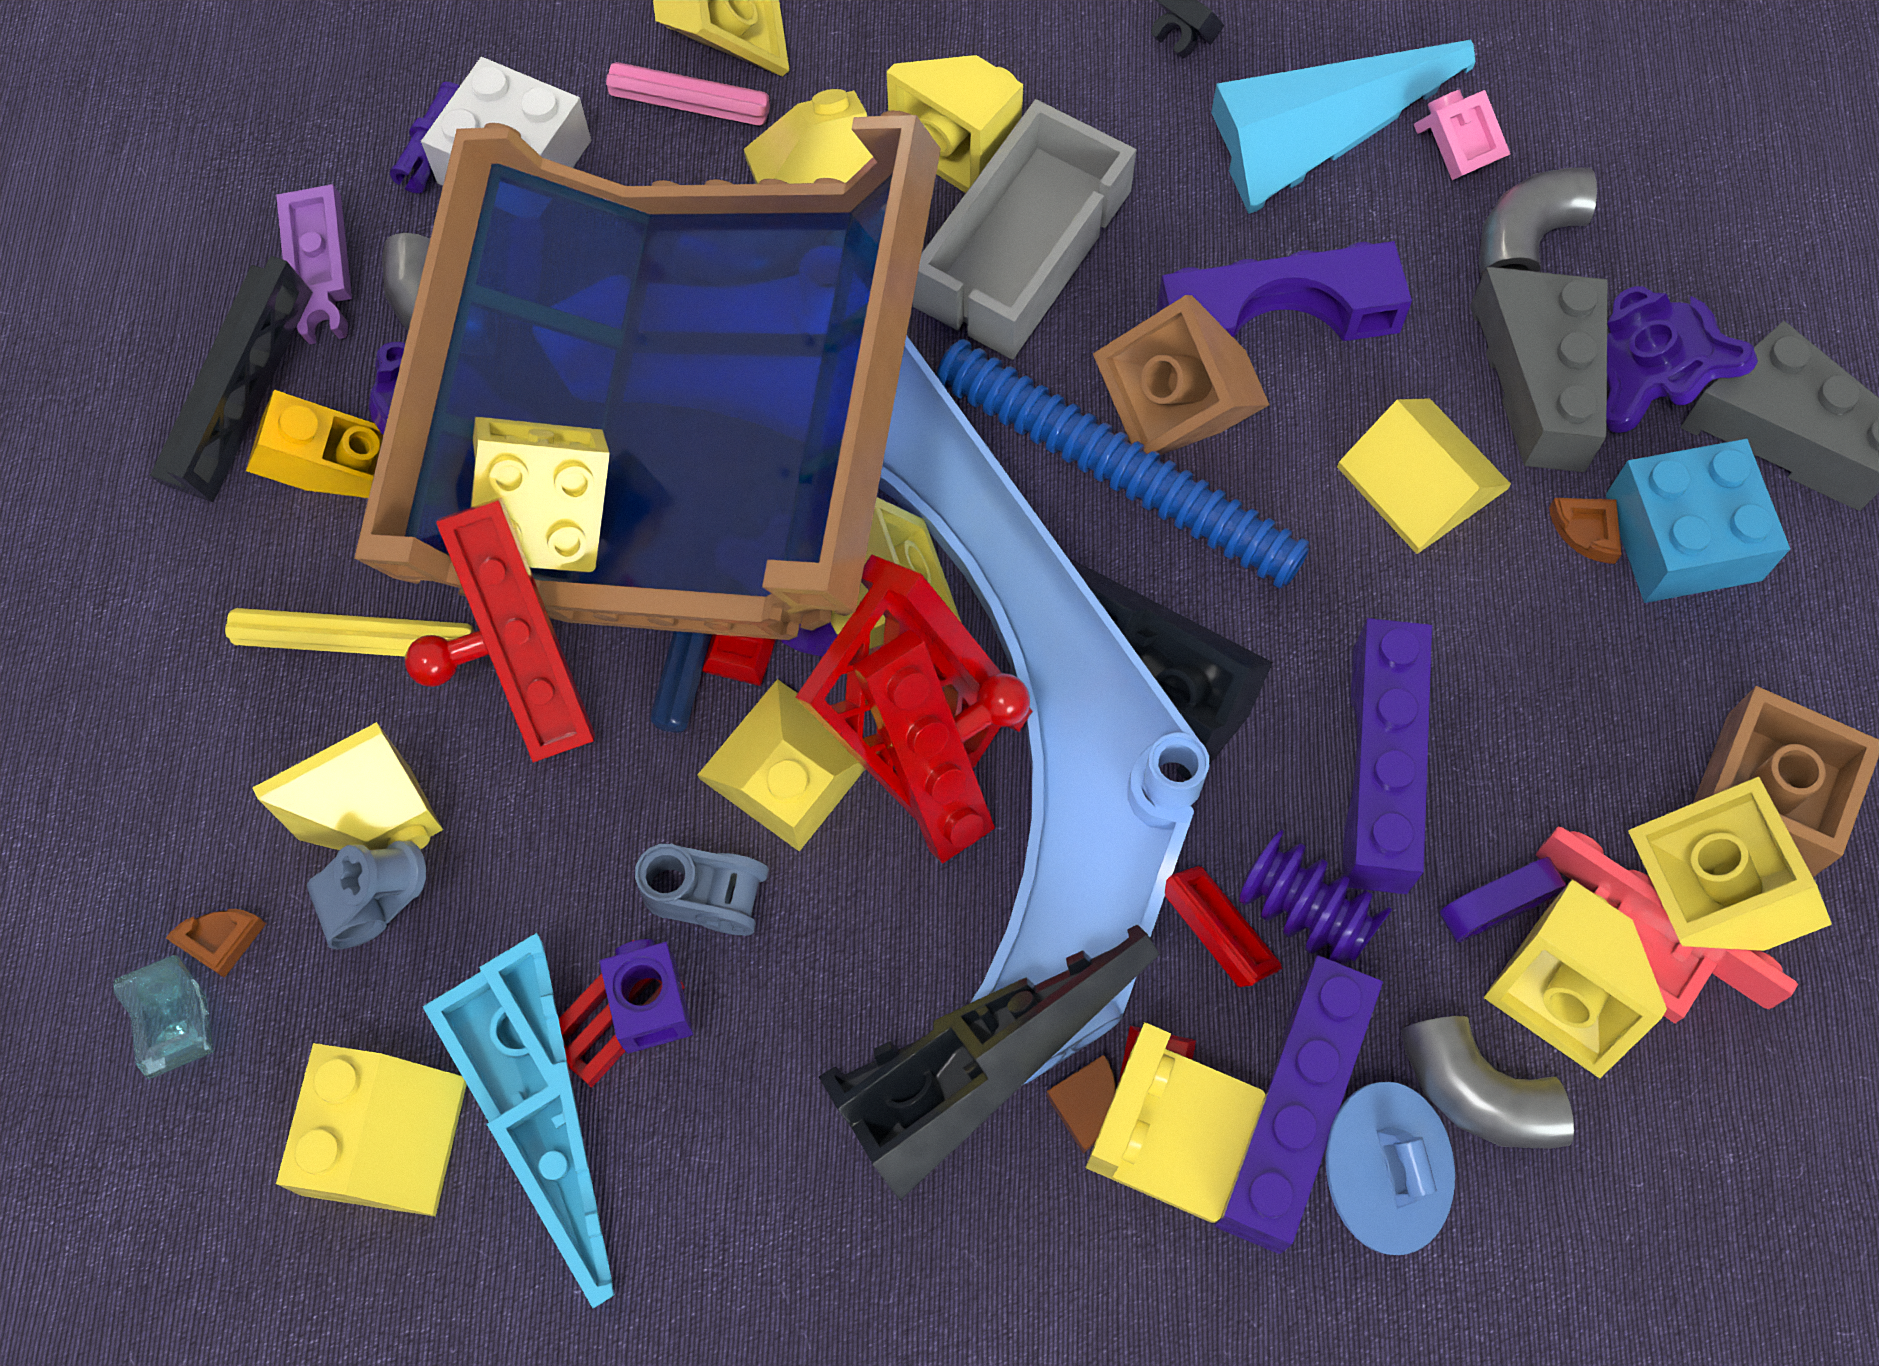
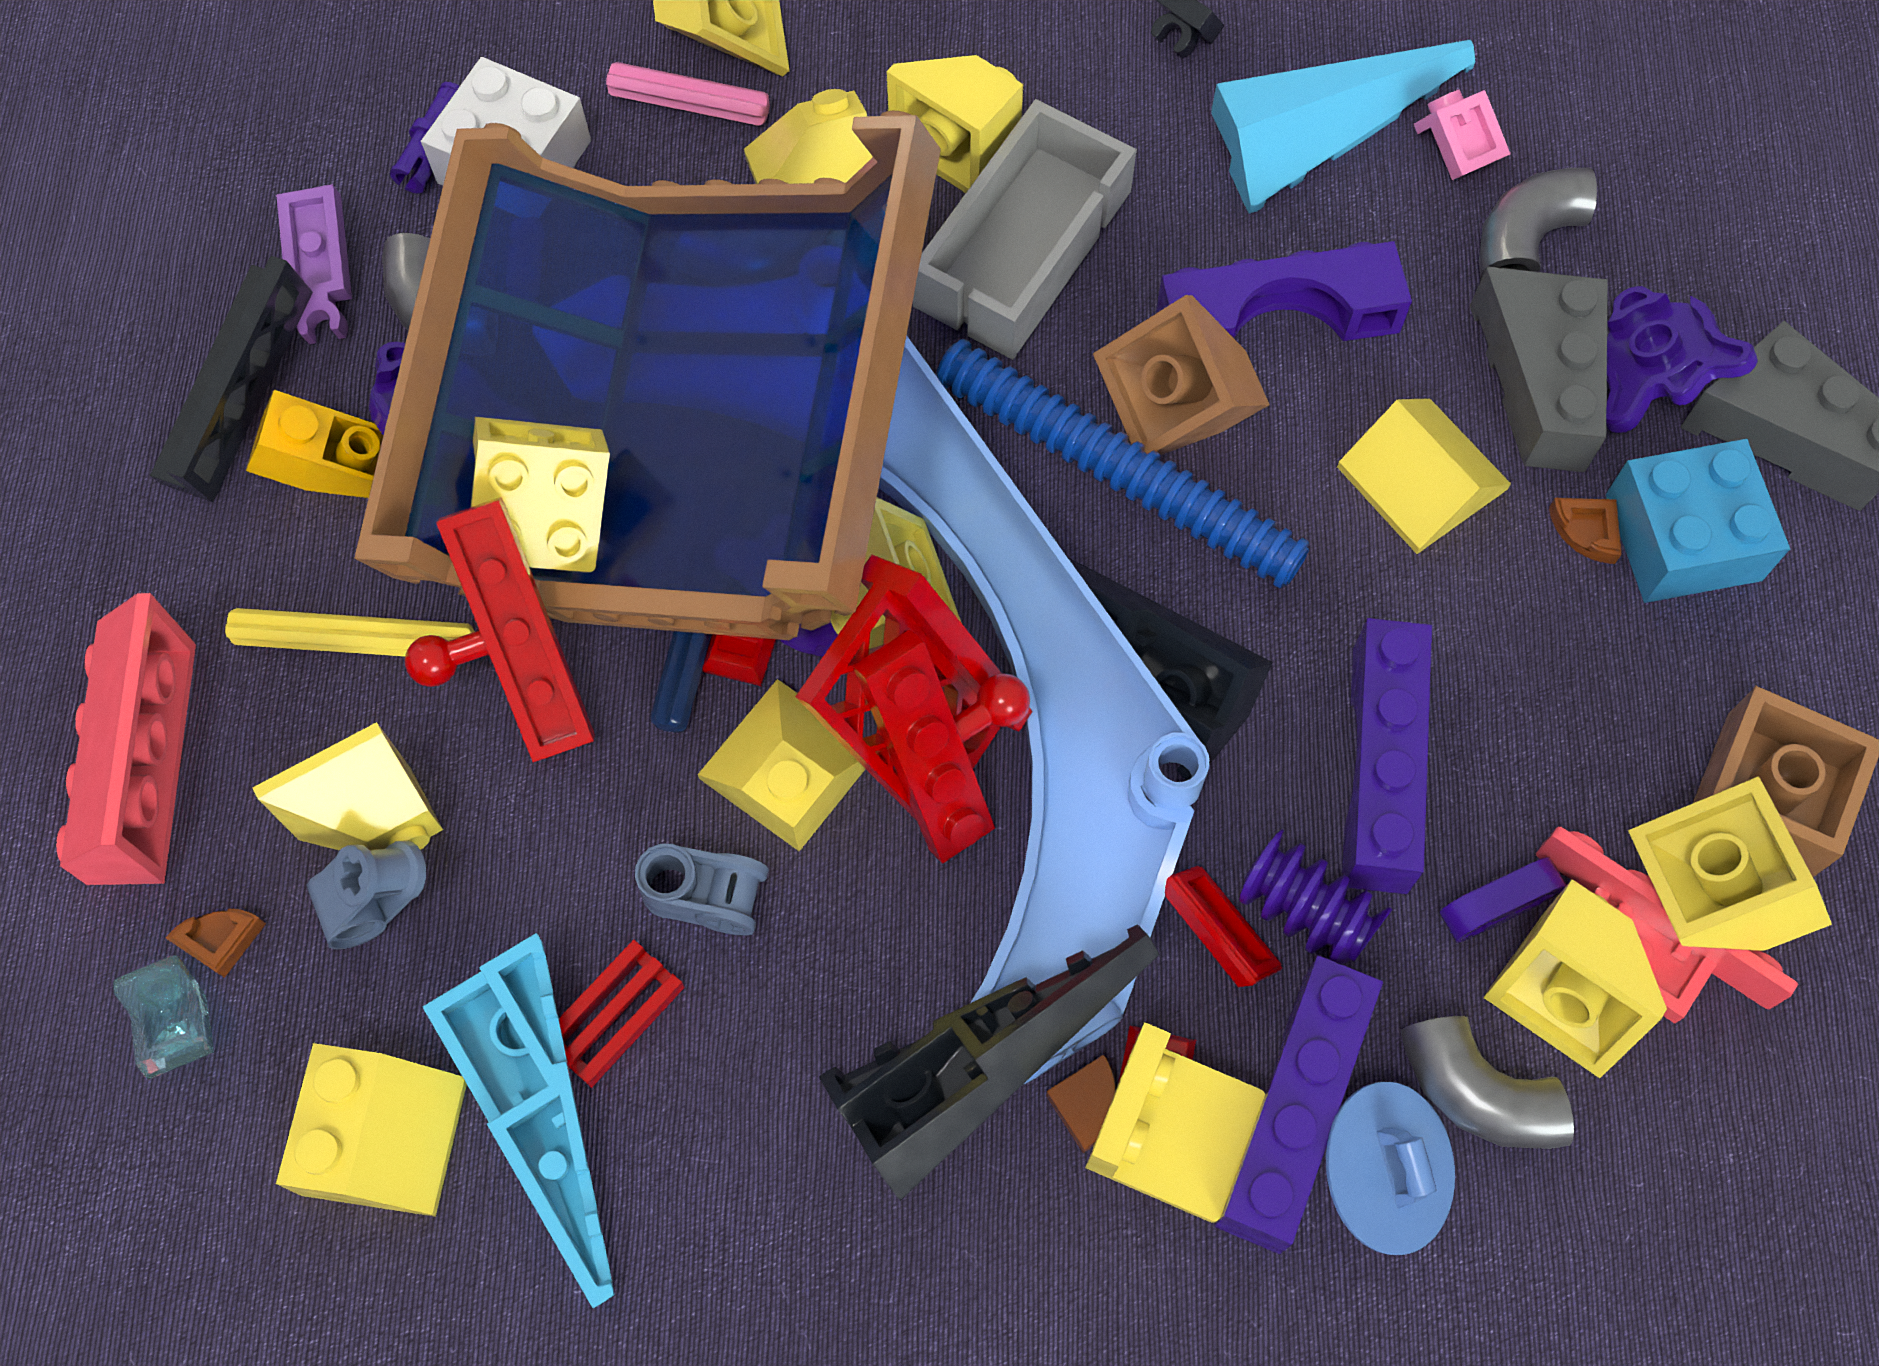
(128, 747): none -> coral slope
(653, 1023): dark purple brick -> none

